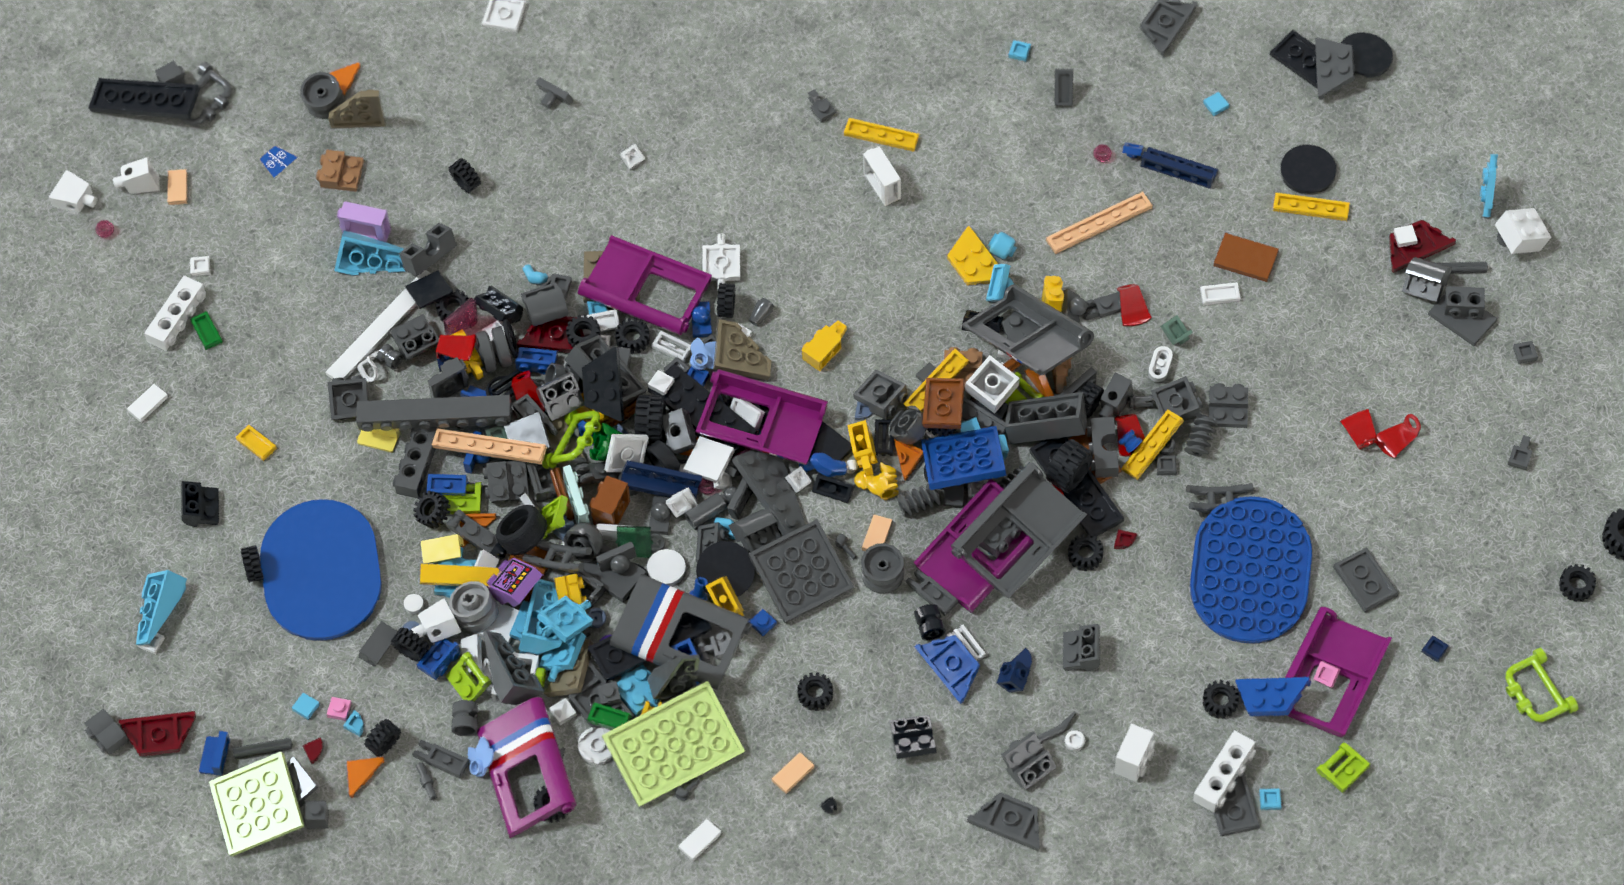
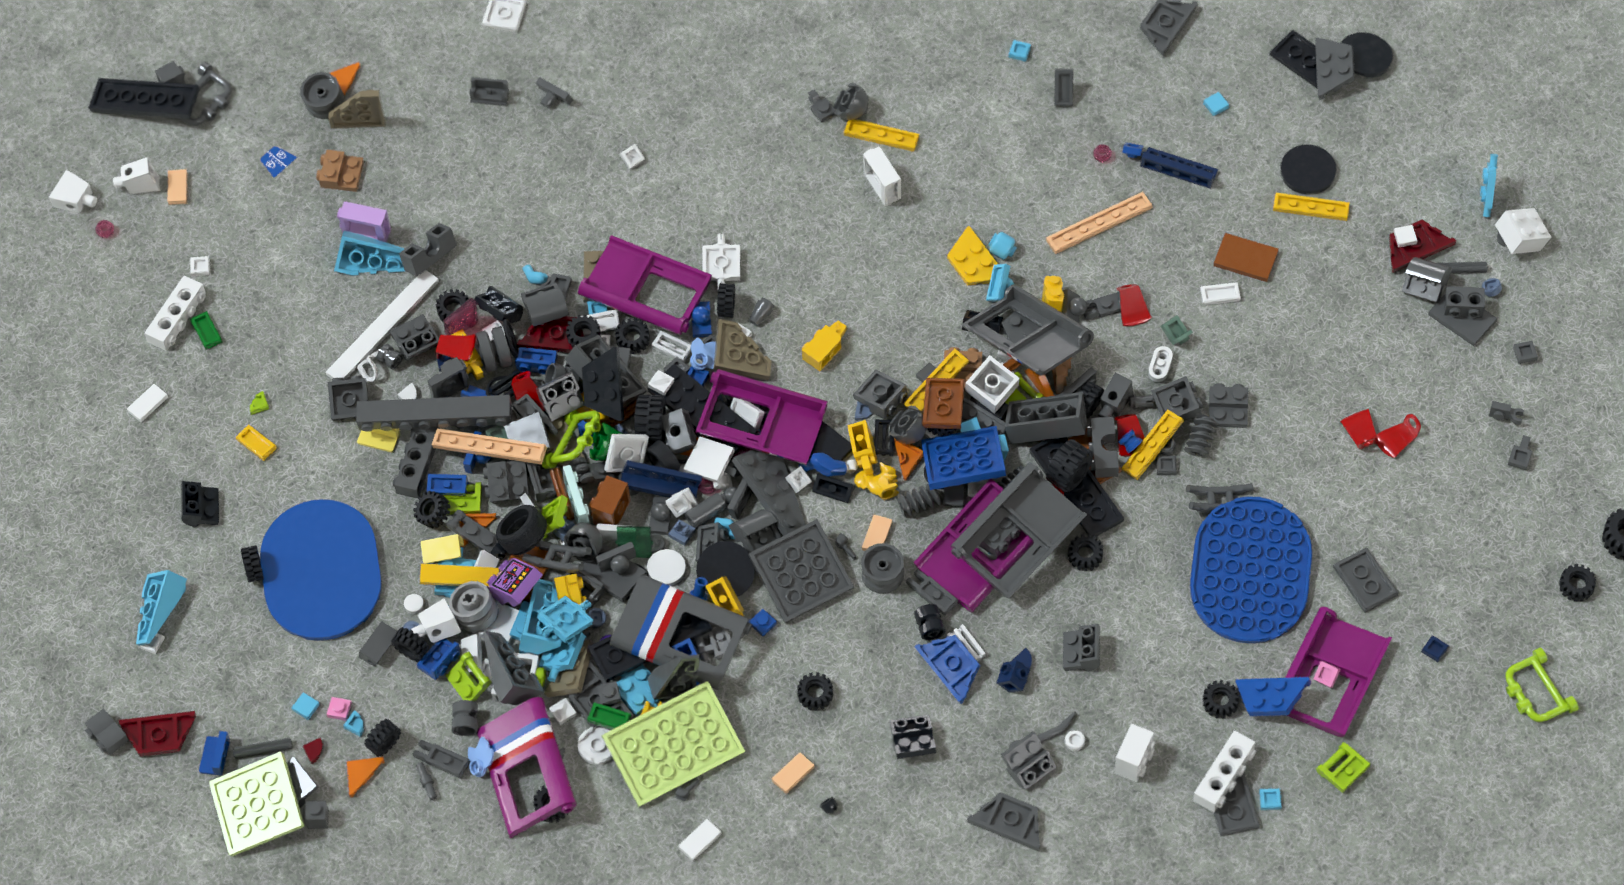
(259, 404): none -> lime tile
(408, 393): none -> white tile
(429, 289): black piece -> none
(464, 175): black tyre -> none
(489, 91): none -> dark grey hinge
(681, 532): none -> sand blue tile
(852, 102): none -> dark grey cylinder
(1124, 539): dark red tile -> none
(1492, 287): none -> sand blue tile
(1503, 411): none -> dark grey plate

